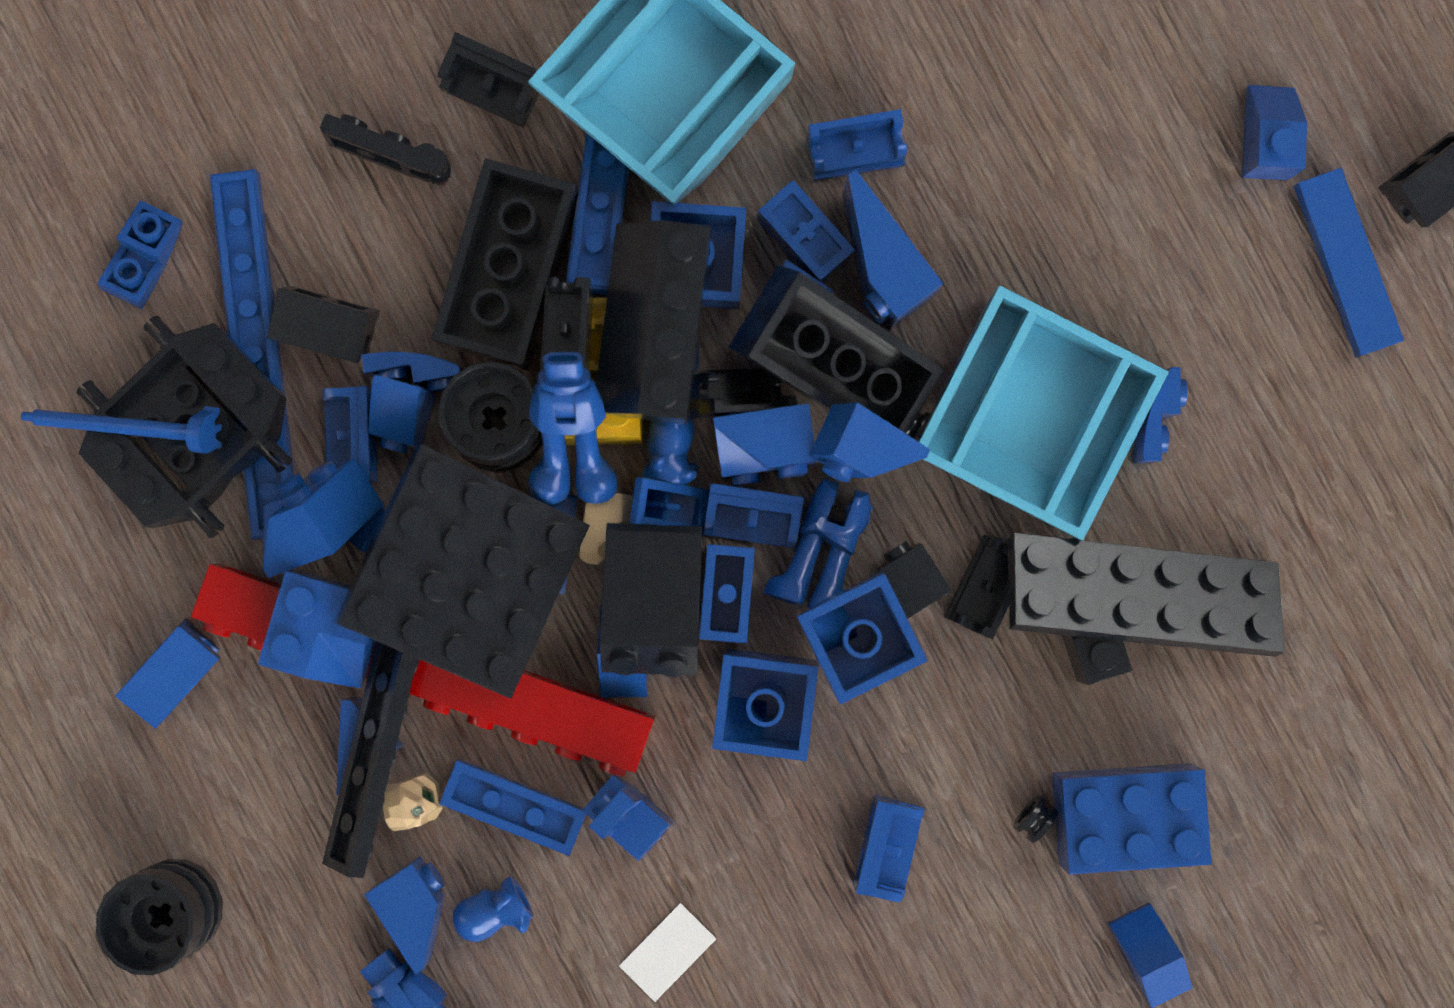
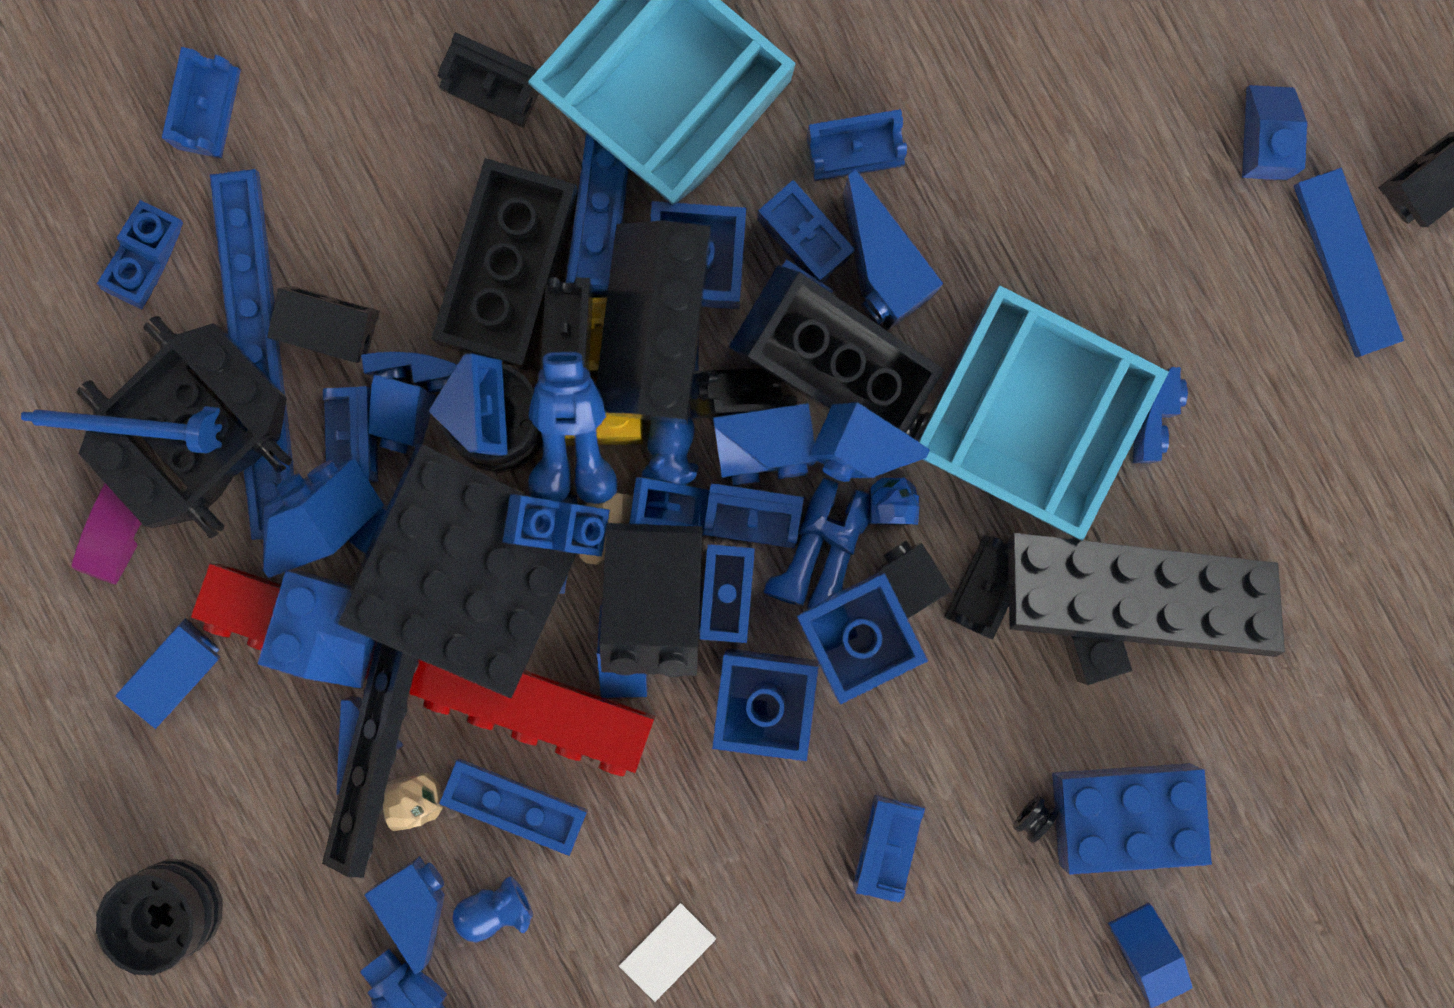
(106, 539): none -> magenta slope
(201, 103): none -> blue hinge
(386, 150): black hinge -> none
(474, 405): none -> blue slope
(555, 525): none -> blue slope
(627, 817): blue brick -> none
(894, 502): none -> blue rock

